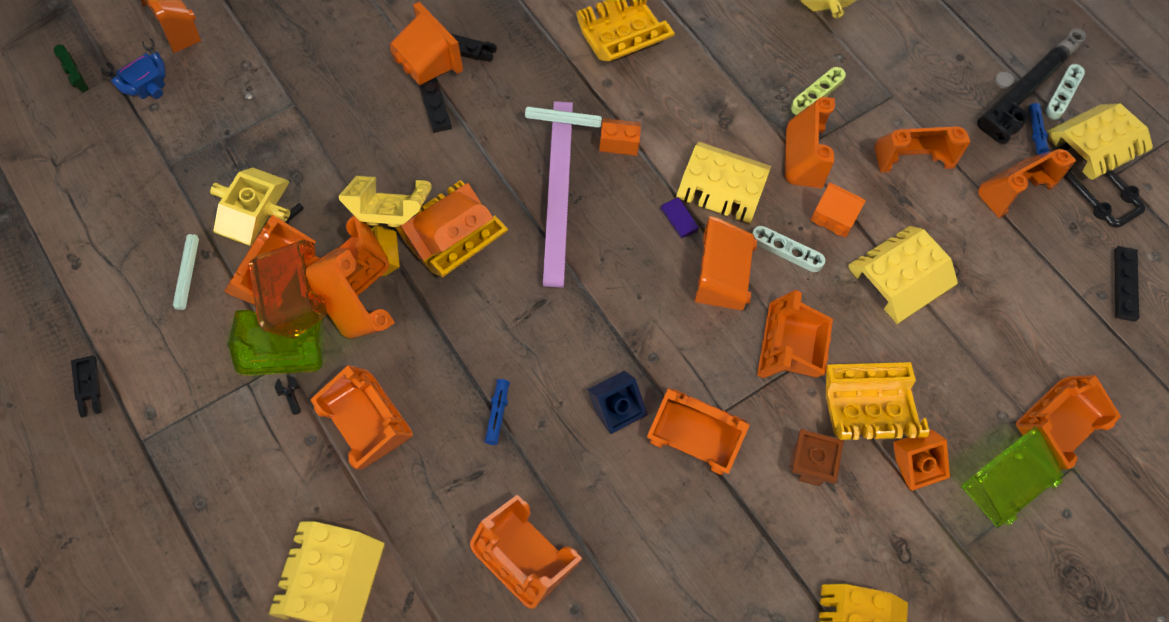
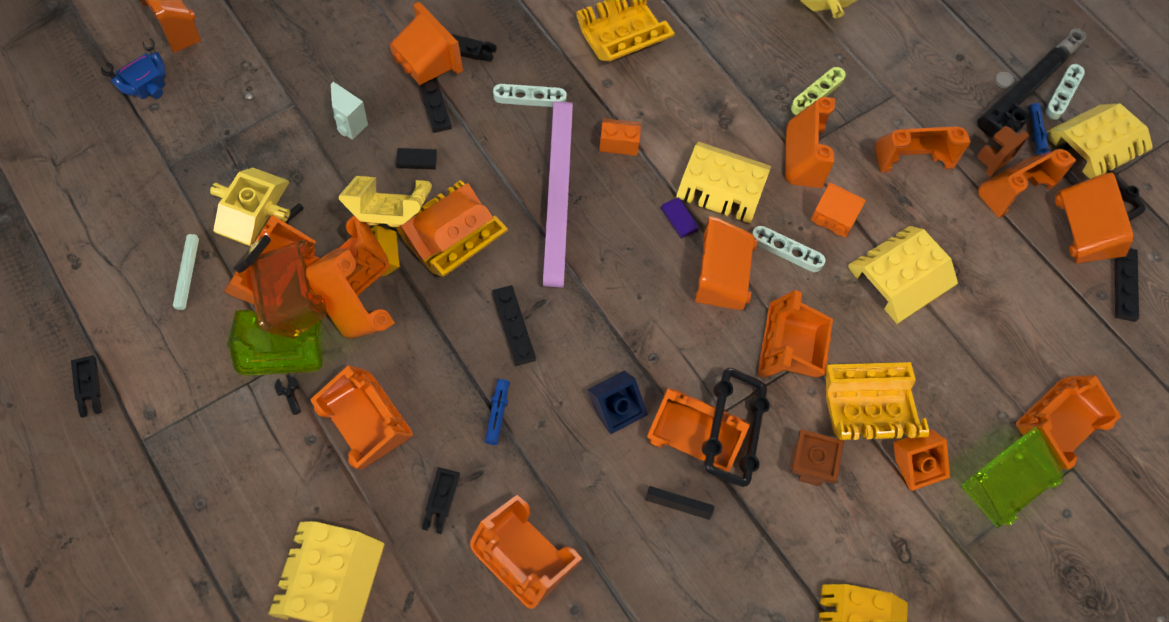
(70, 67): dark green hinge -> none
(252, 254): none -> black tile
(348, 112): none -> light aqua slope
(416, 158): none -> black tile
(441, 498): none -> black hinge
(514, 325): none -> black plate
(530, 92): none -> light aqua beam
(563, 116): light aqua axle -> none
(679, 502): none -> black tile
(713, 447): none -> black bar
(1011, 145): none -> dark orange panel
(1096, 219): none -> orange windscreen

